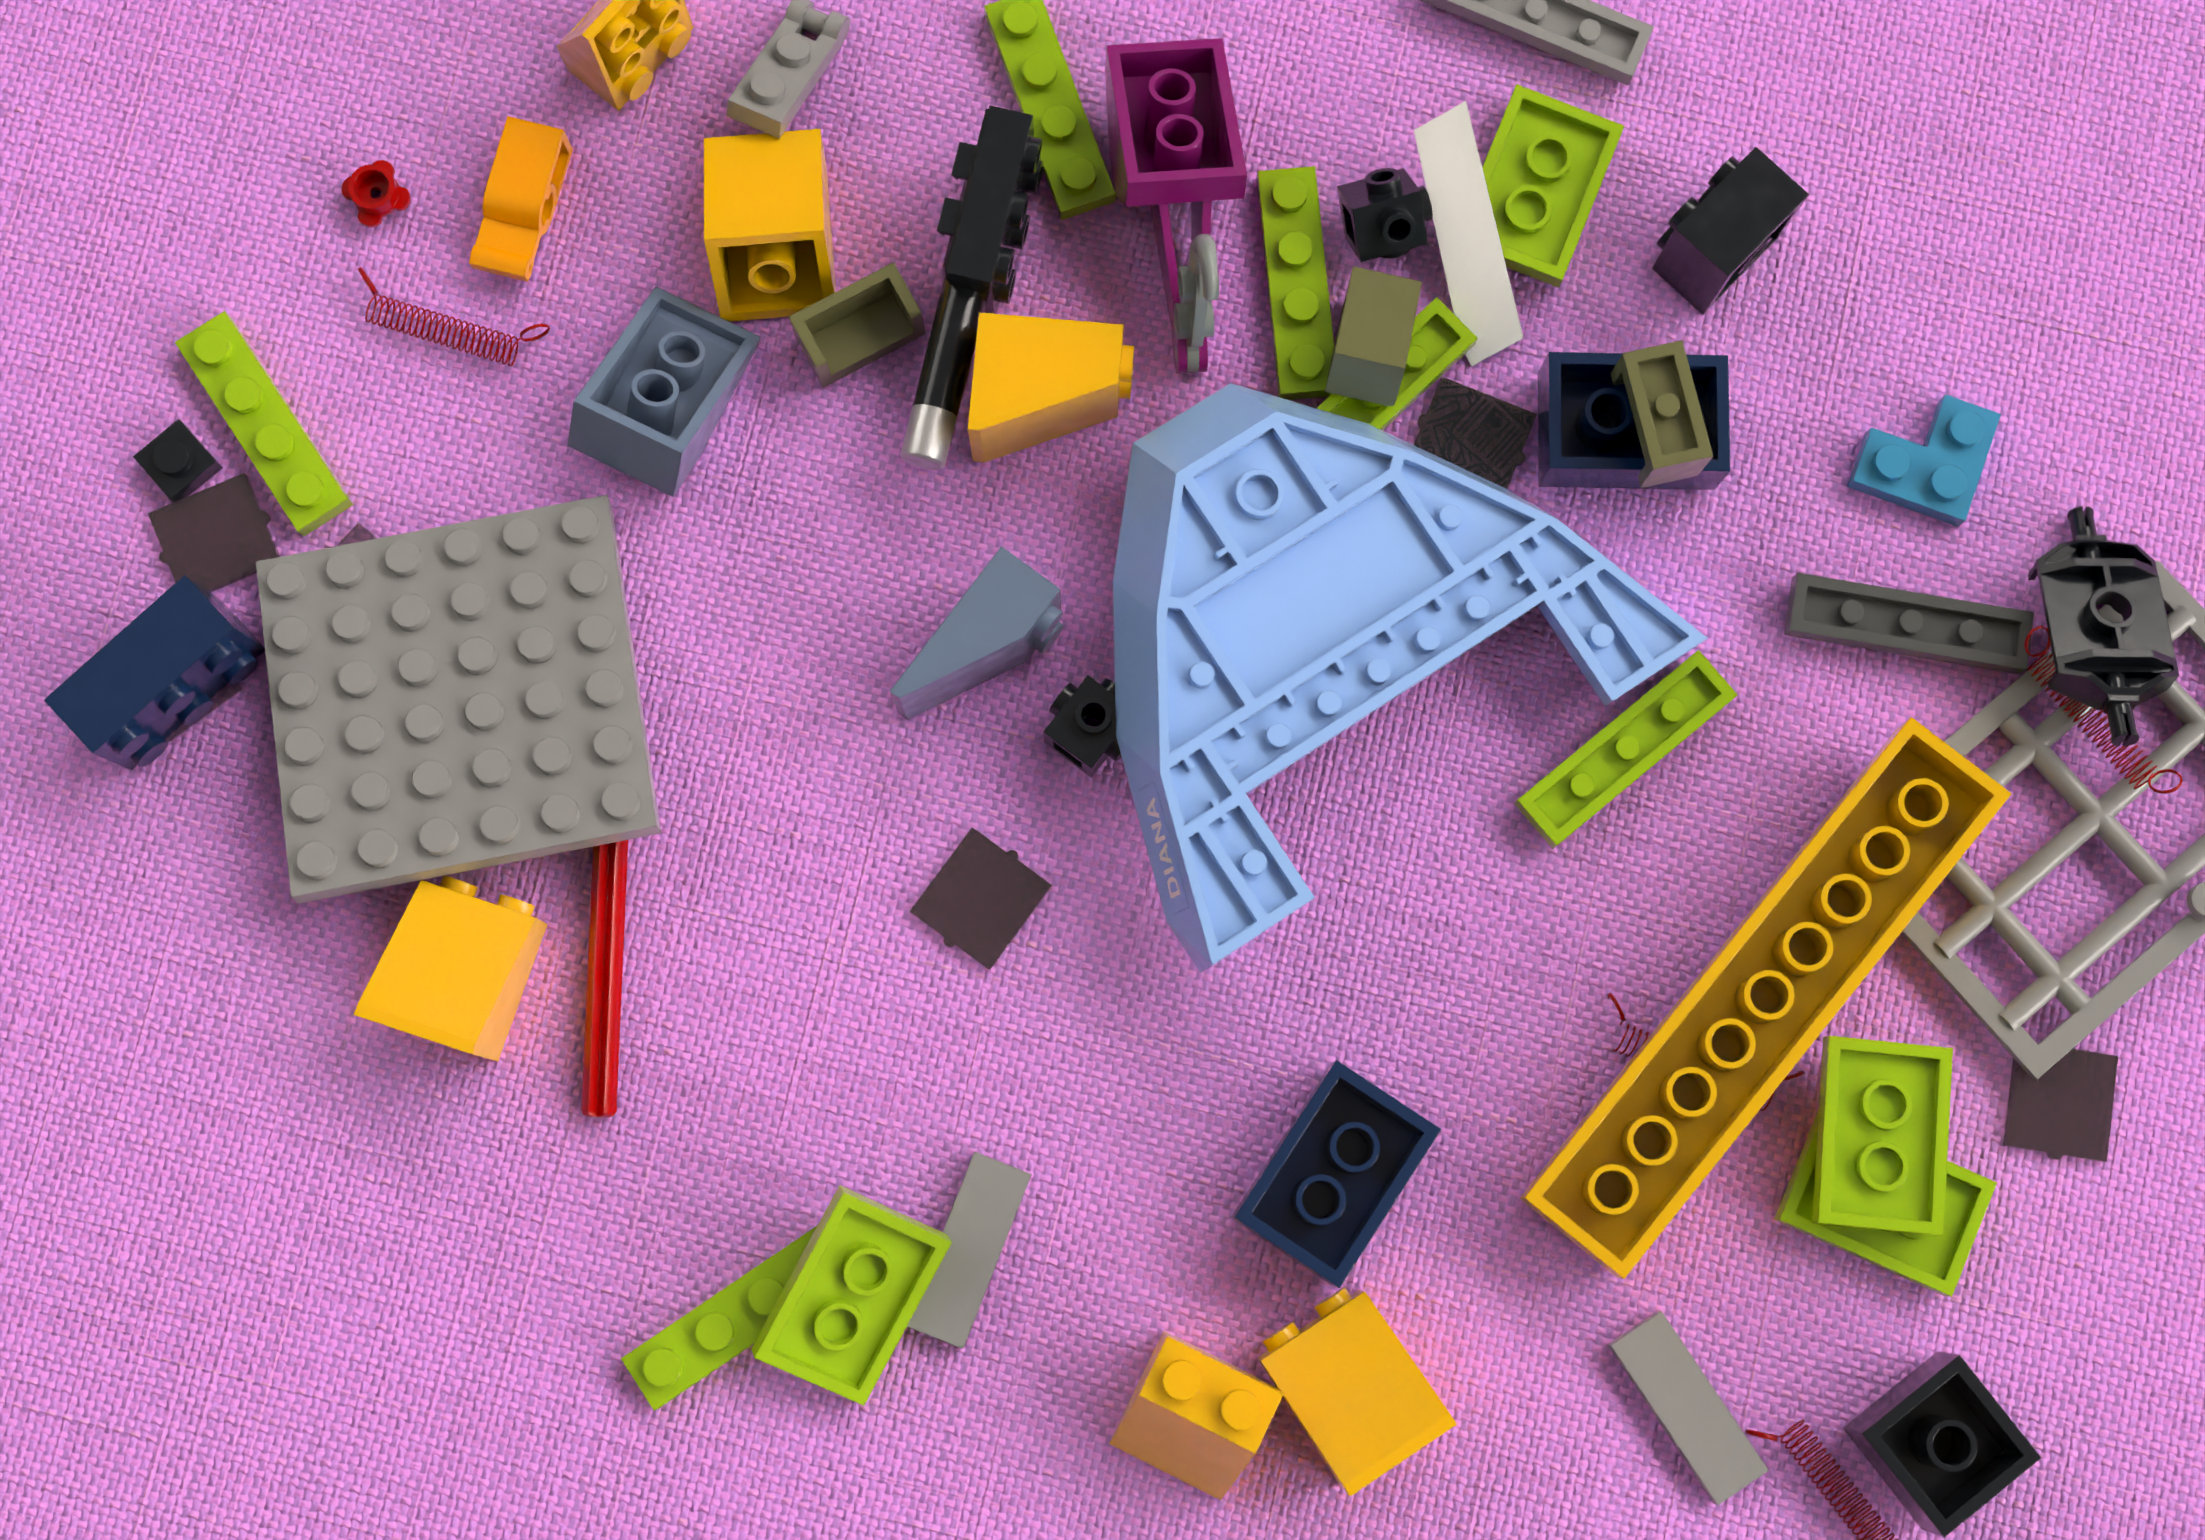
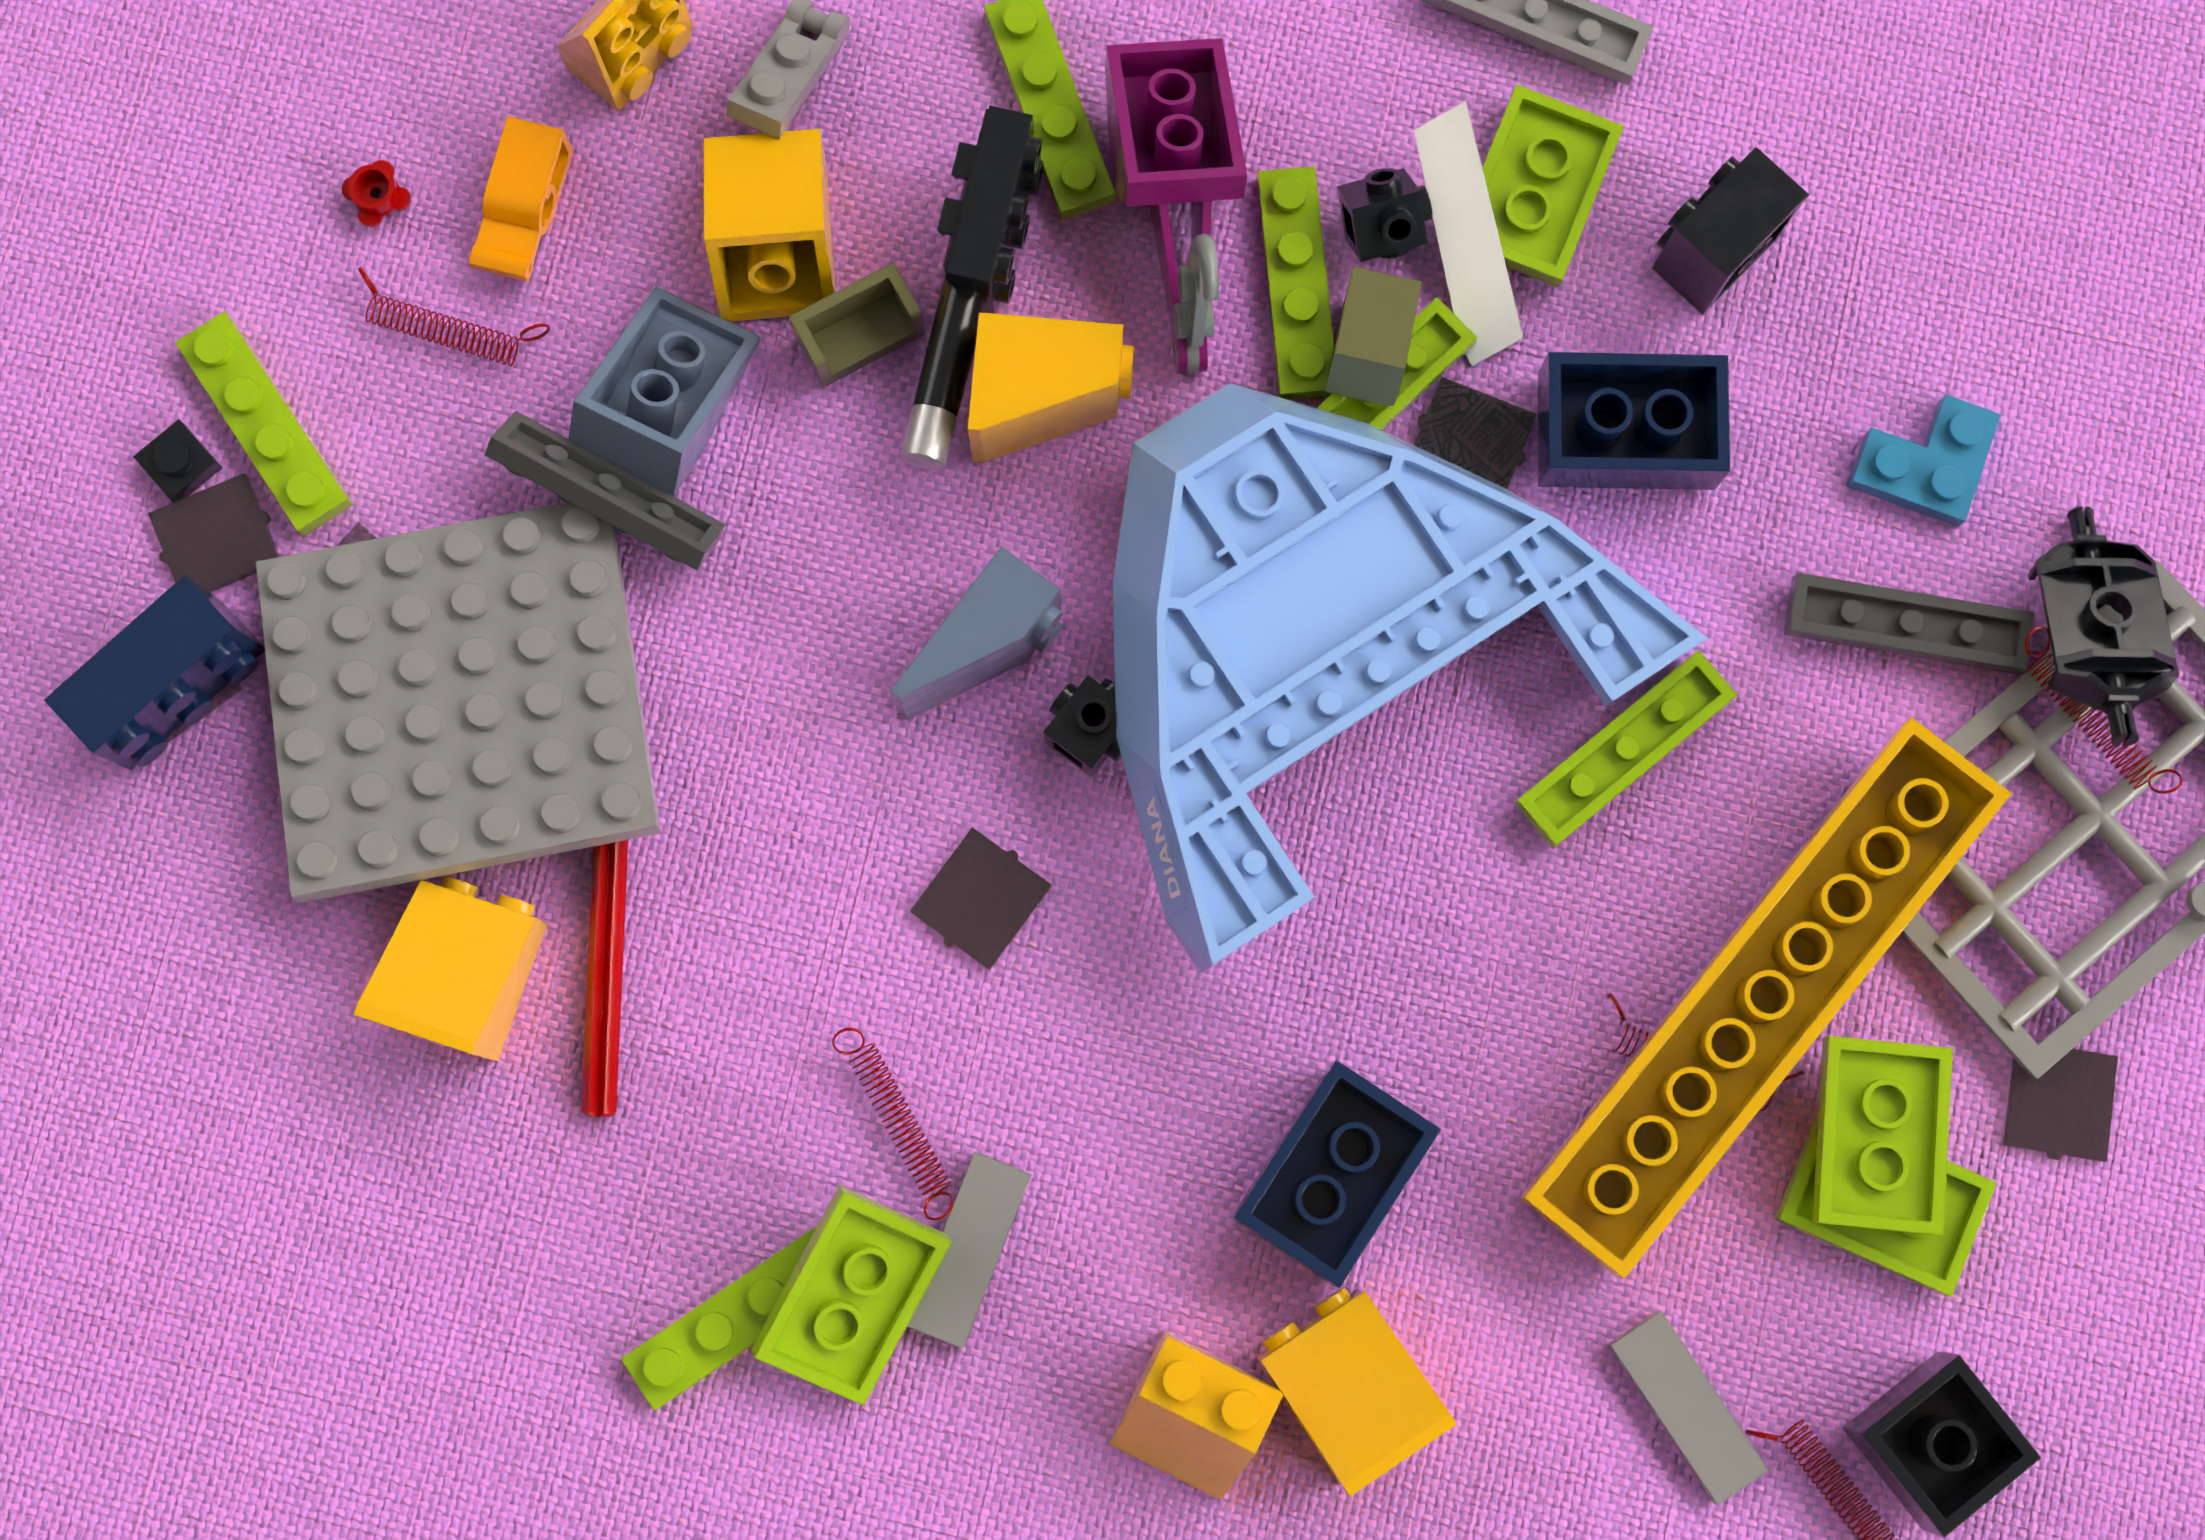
(604, 490): none -> dark grey plate
(899, 1120): none -> red piece
(1664, 412): olive panel -> none

